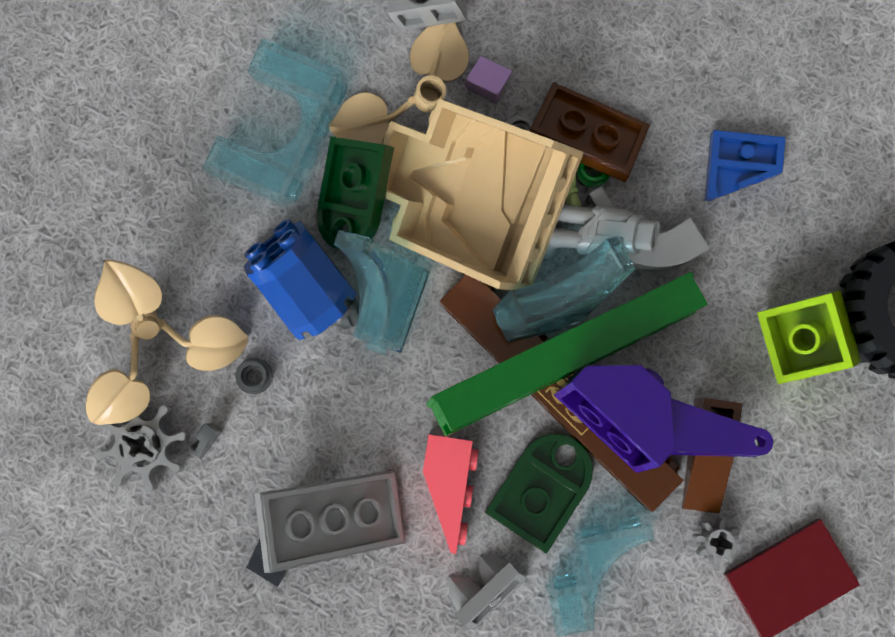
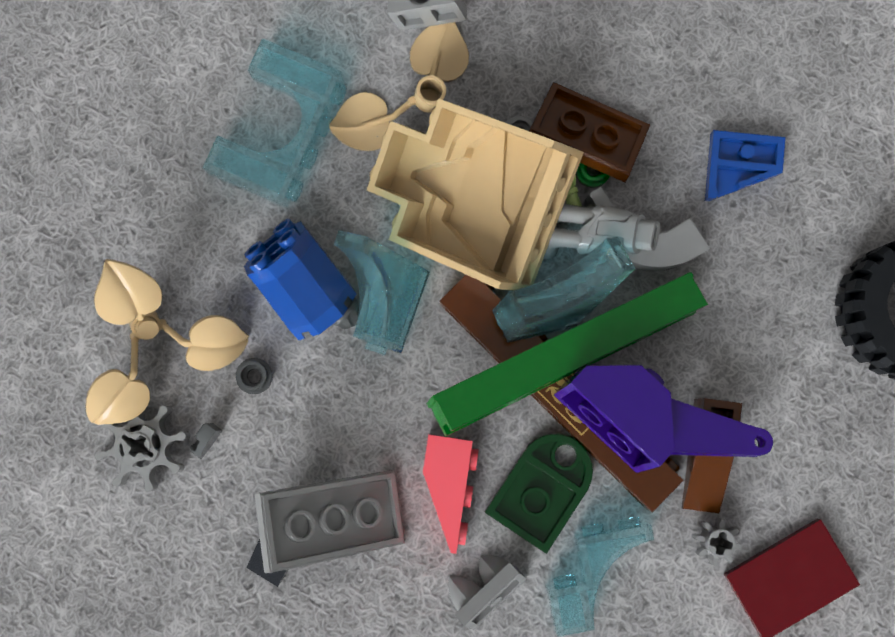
(353, 188): dark green tile -> none
(488, 79): lavender slope -> none
(809, 337): lime brick -> none

